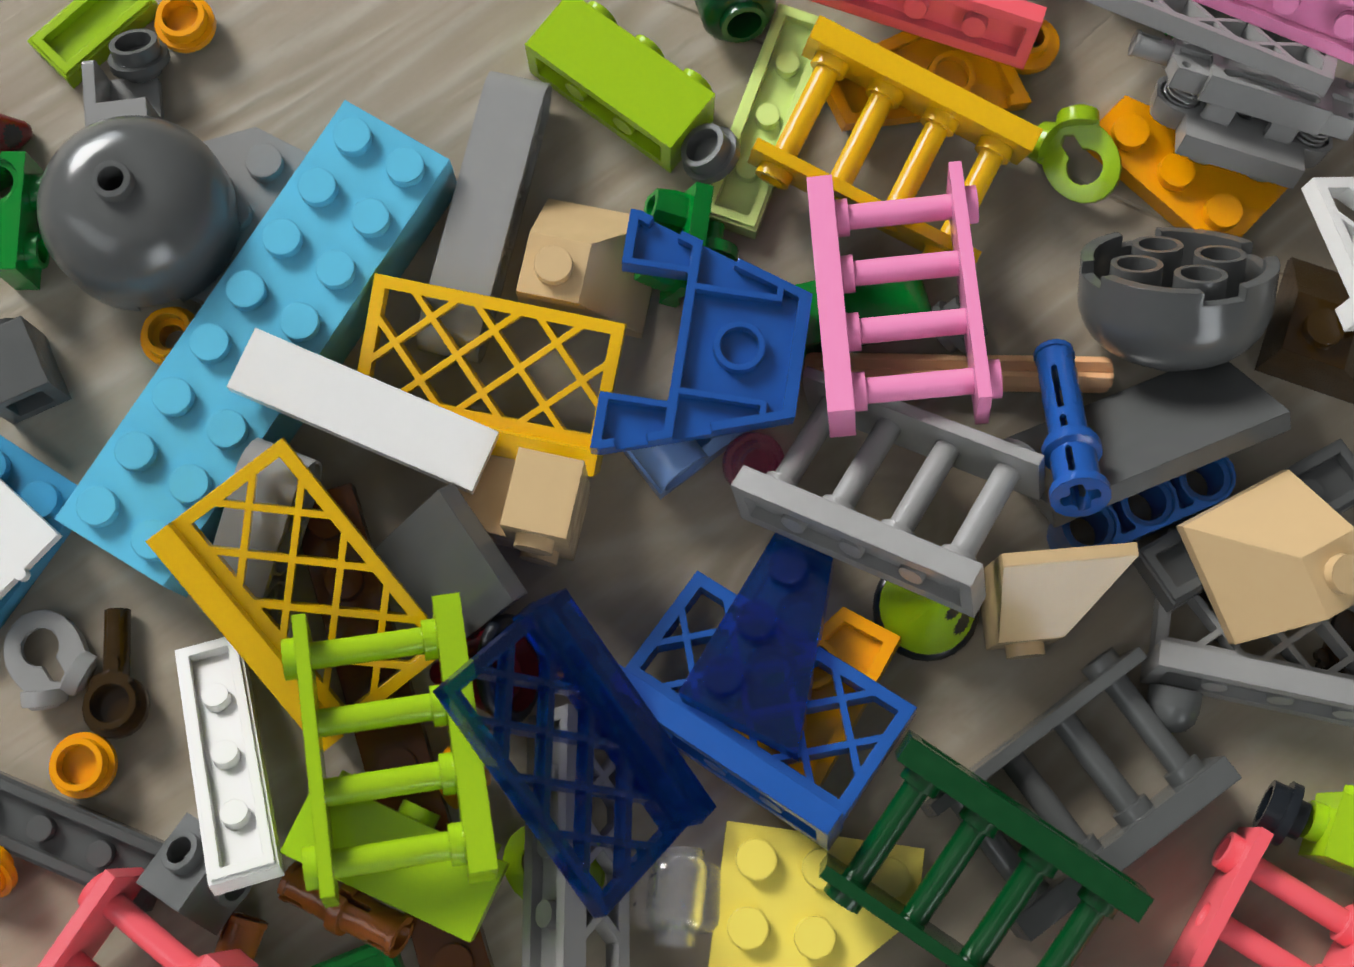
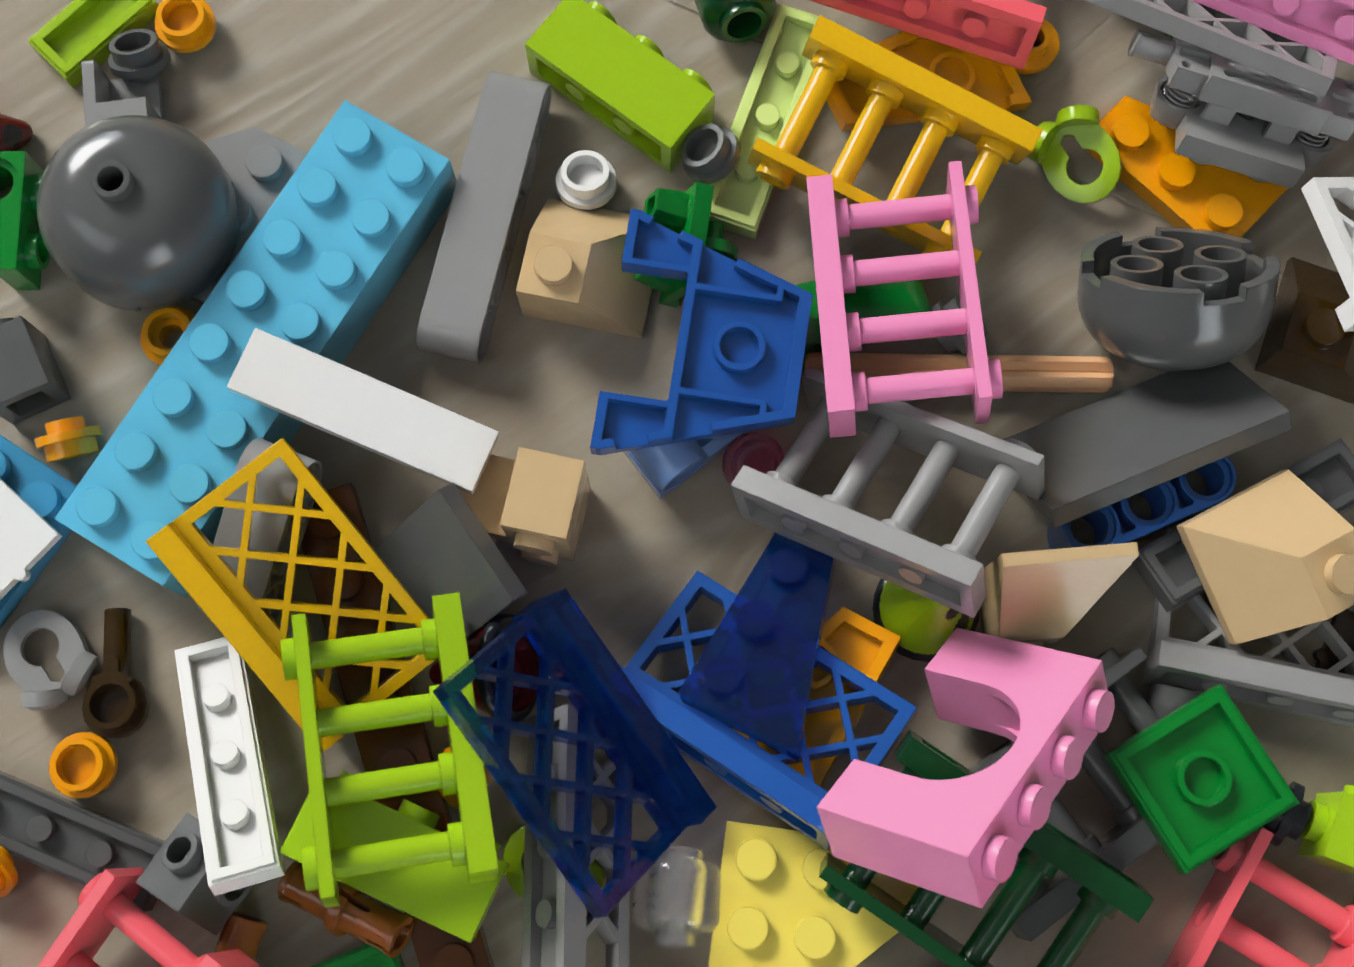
(68, 439): none -> light orange plate
(512, 431): yellow fence -> none
(586, 180): none -> white plate
(969, 829): none -> bright pink arch
(1059, 373): blue pin -> none
(1200, 779): none -> green tile

